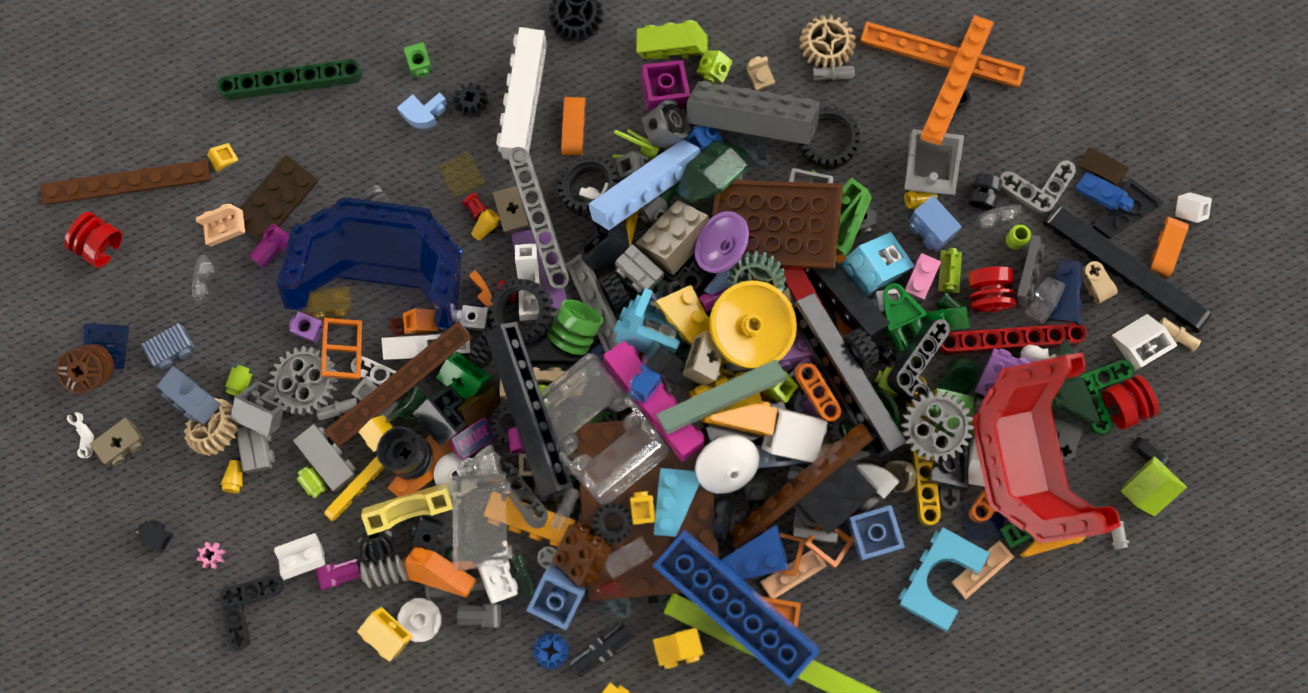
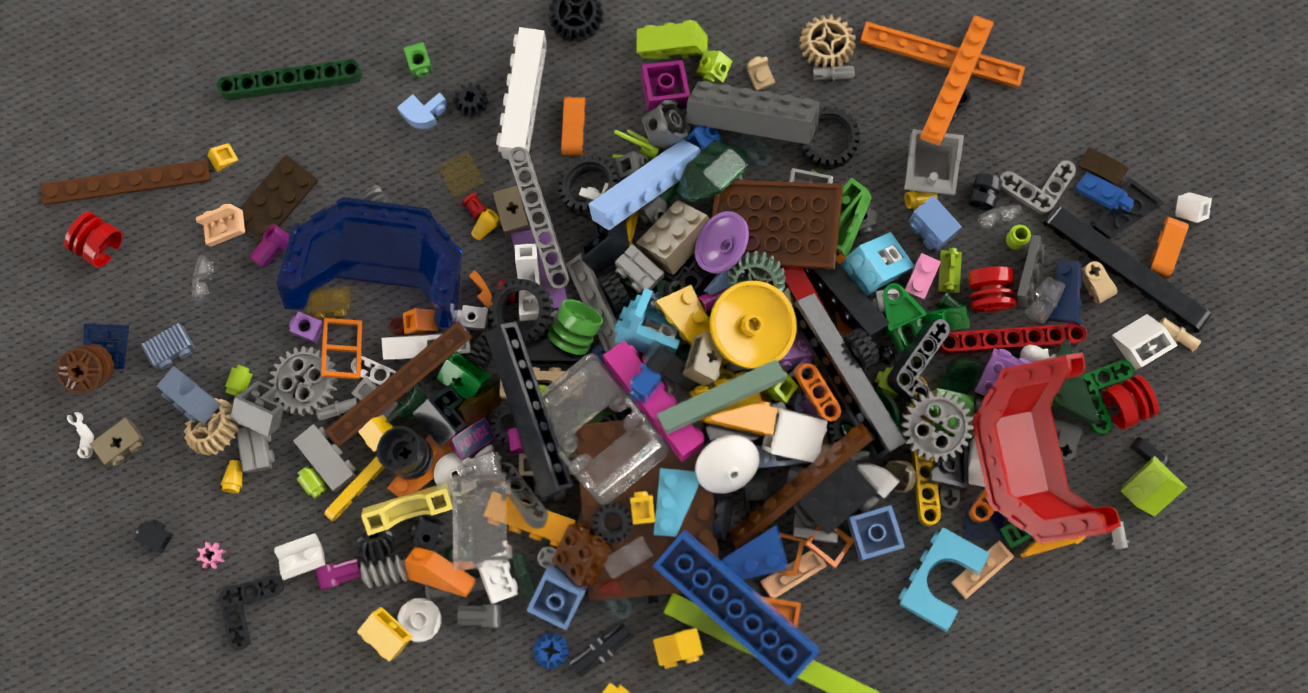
(565, 508): clear axle -> none

